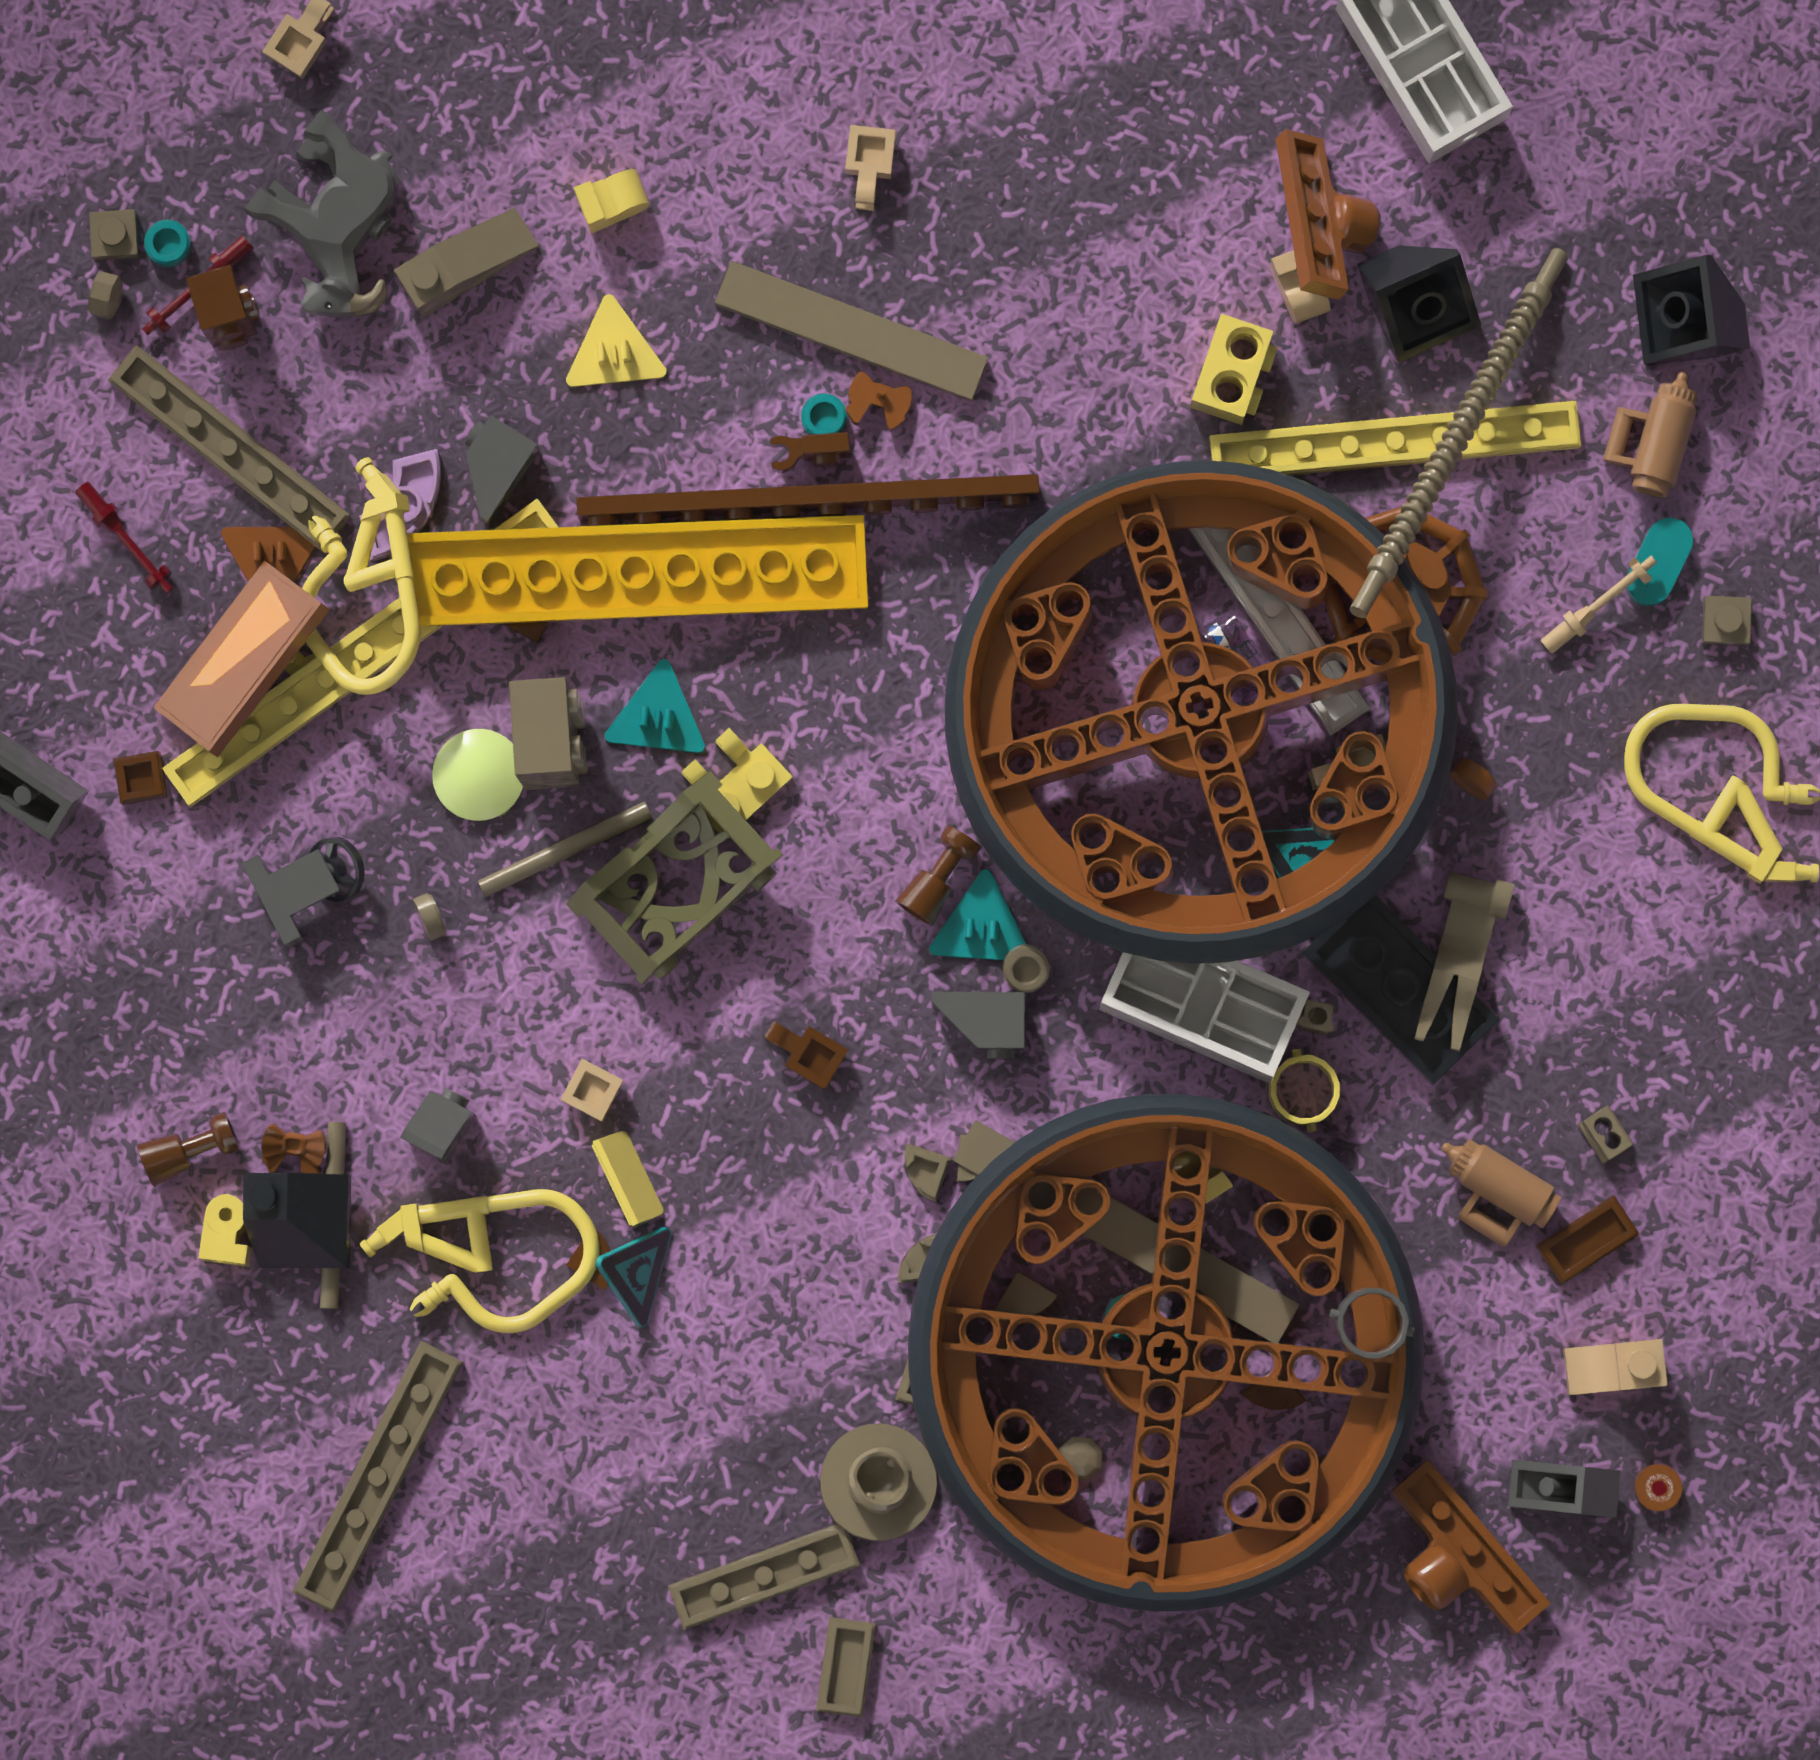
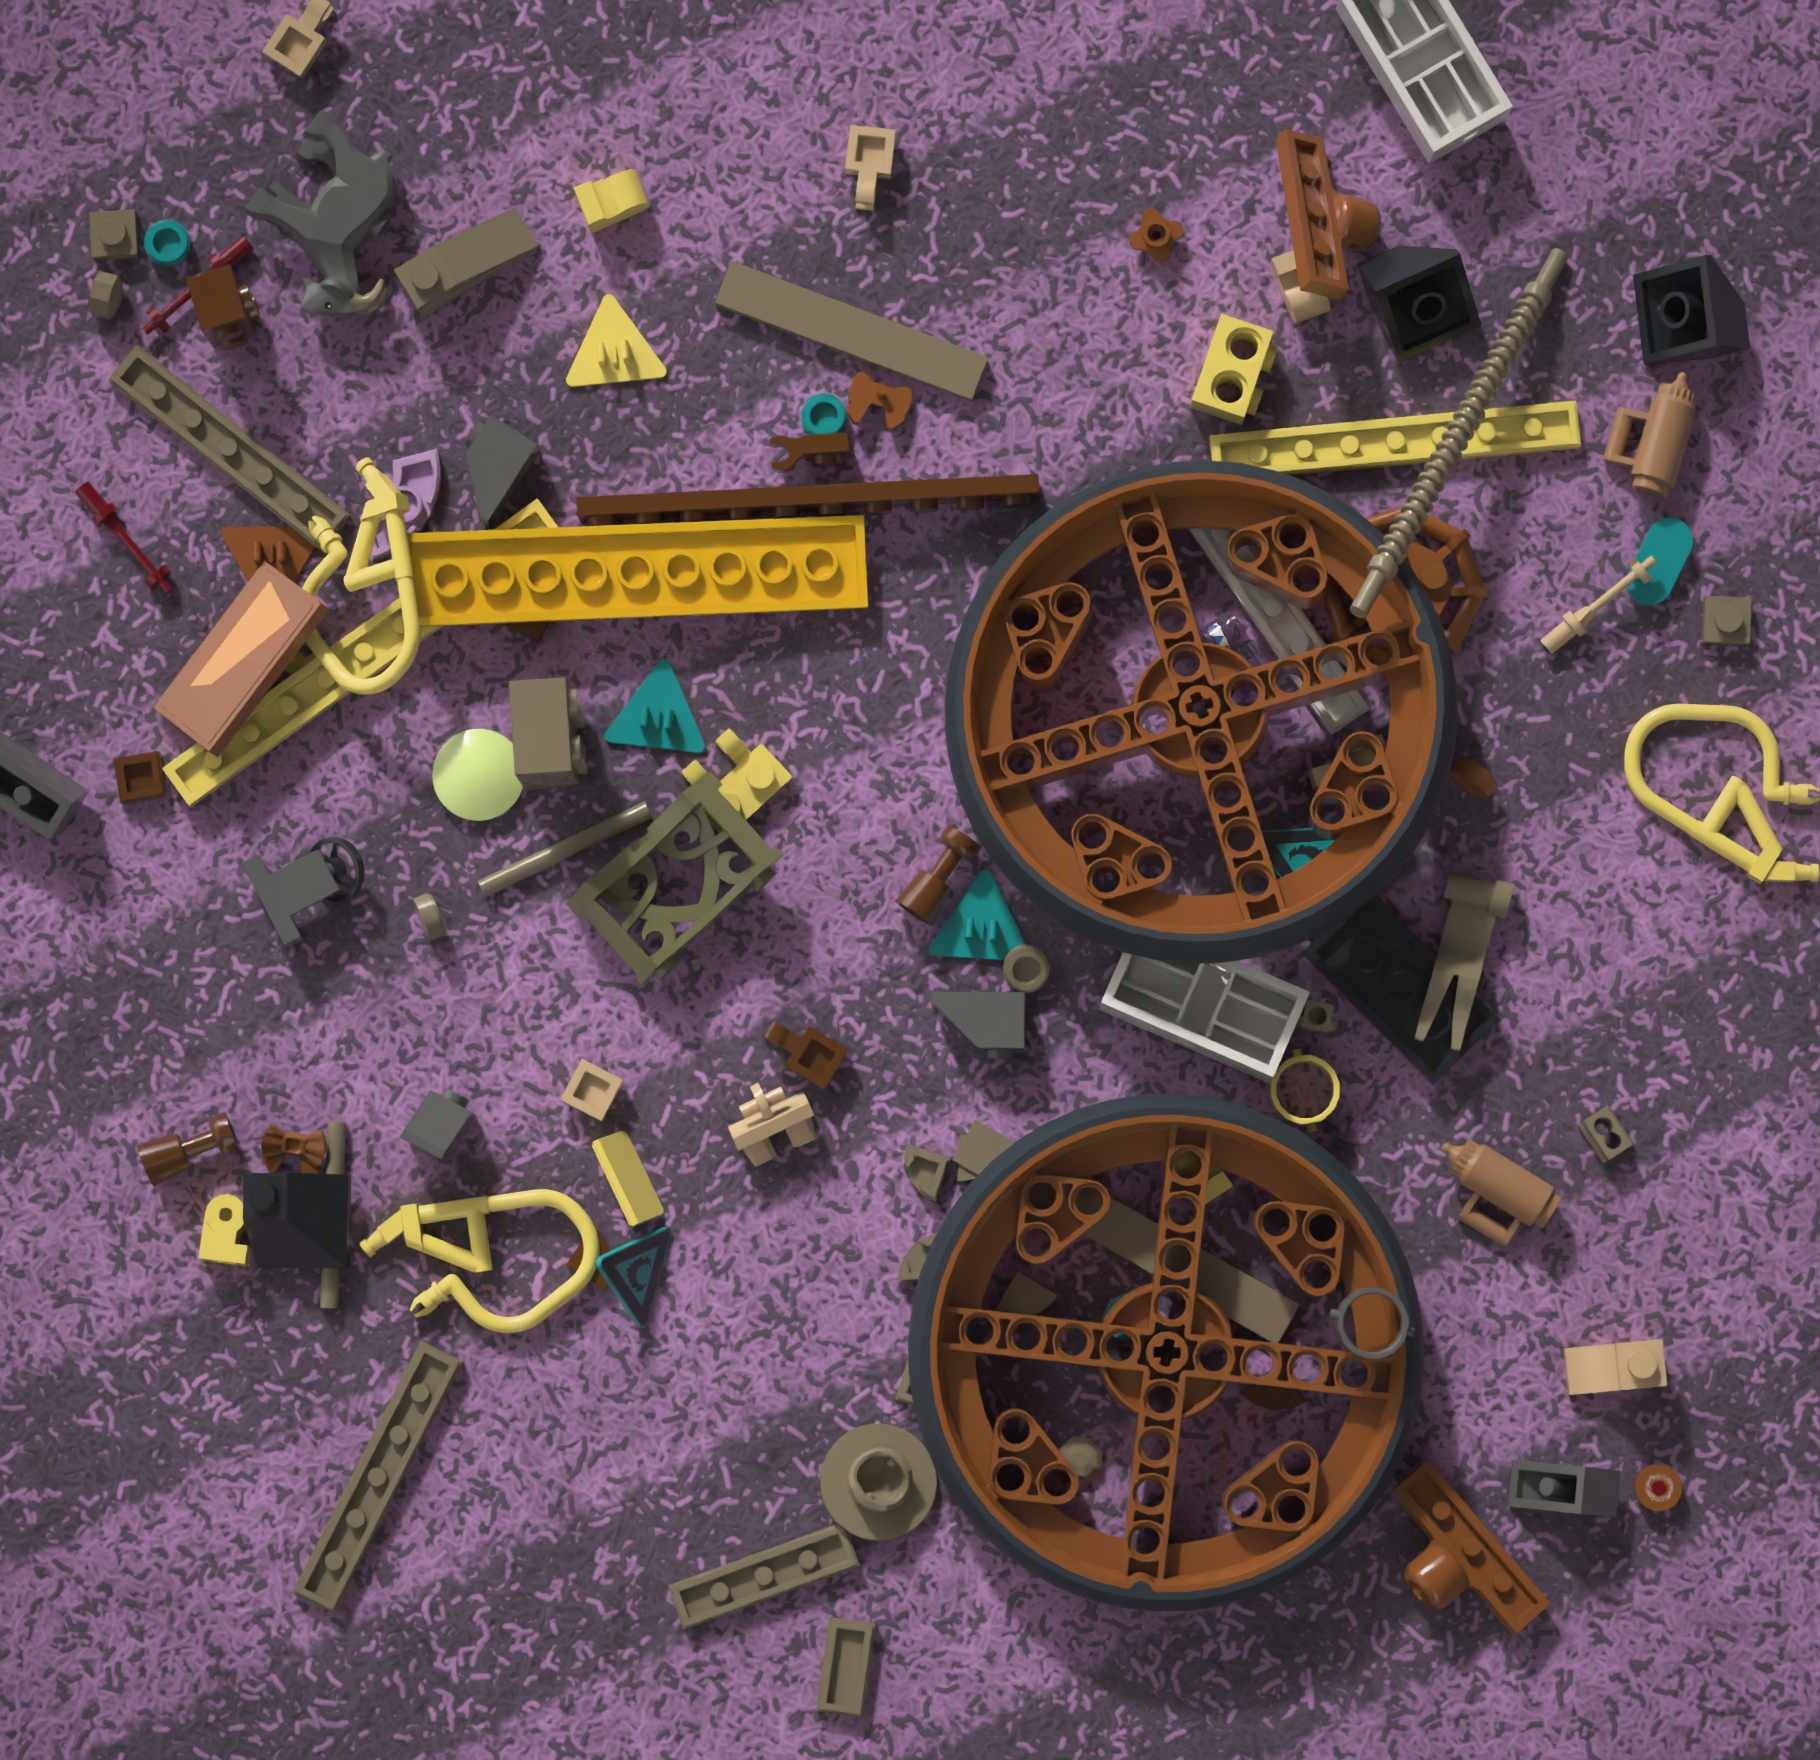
(767, 1116): none -> tan hips
(1159, 248): none -> dark orange plate
(1587, 1240): reddish brown tile -> none

